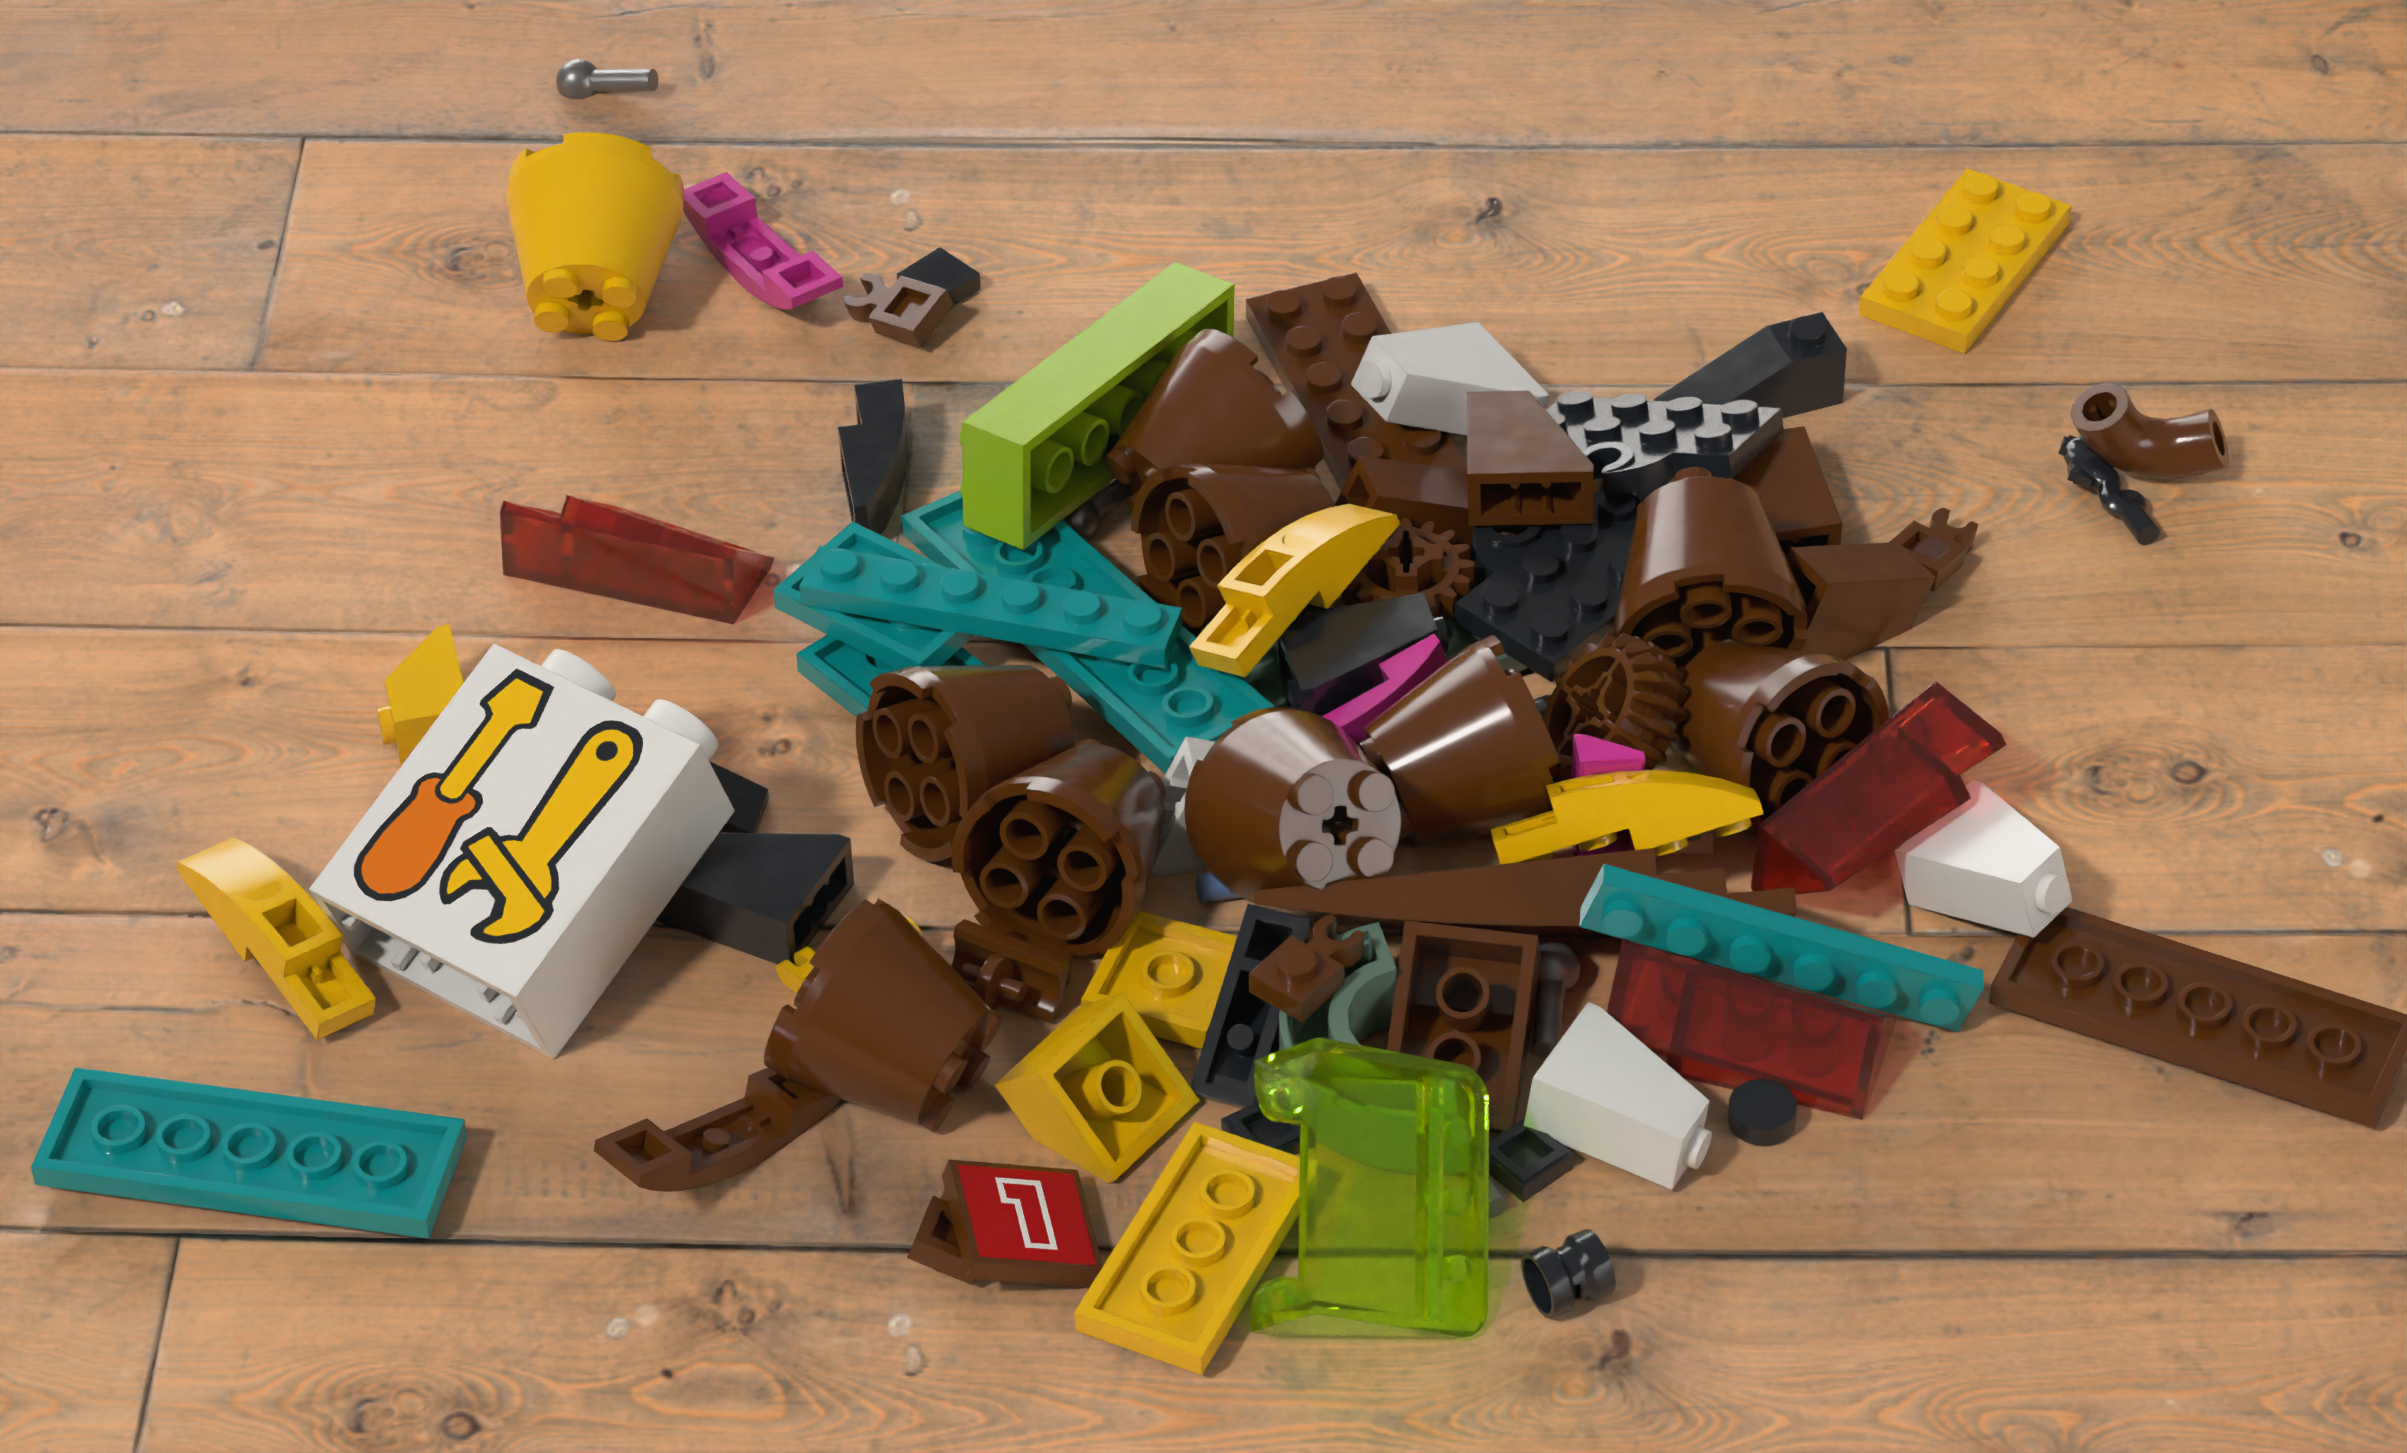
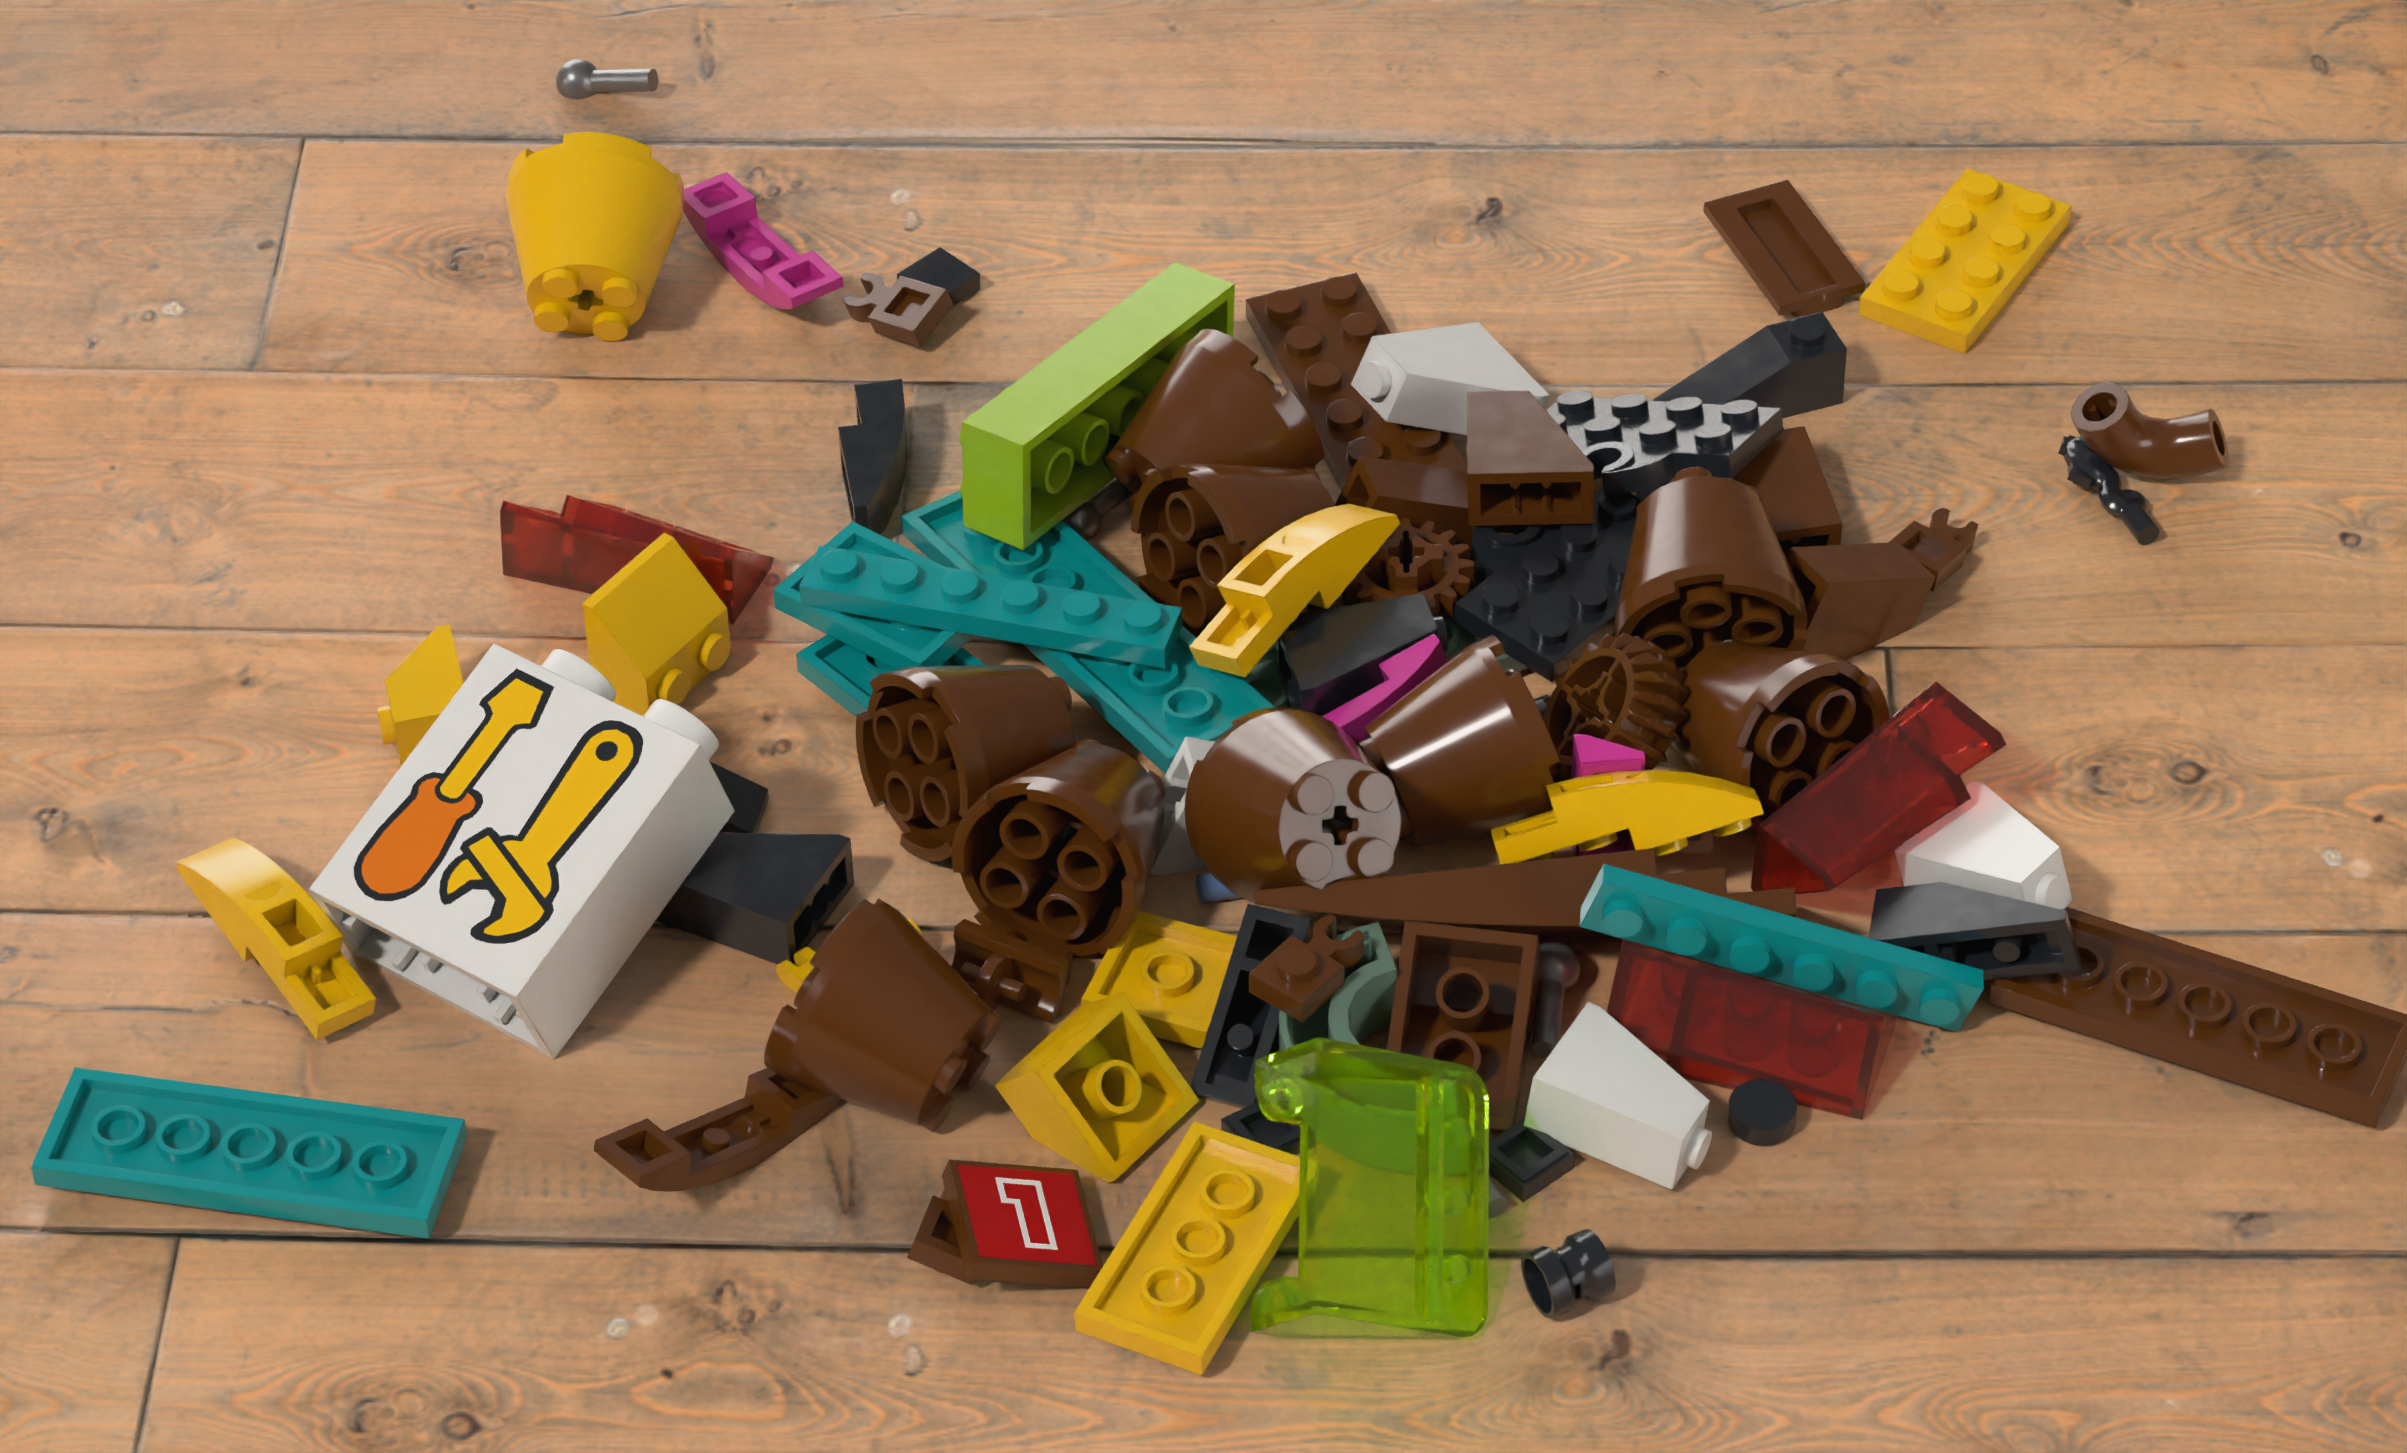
(656, 627): none -> yellow slope
(1785, 249): none -> reddish brown piece
(1976, 929): none -> black slope

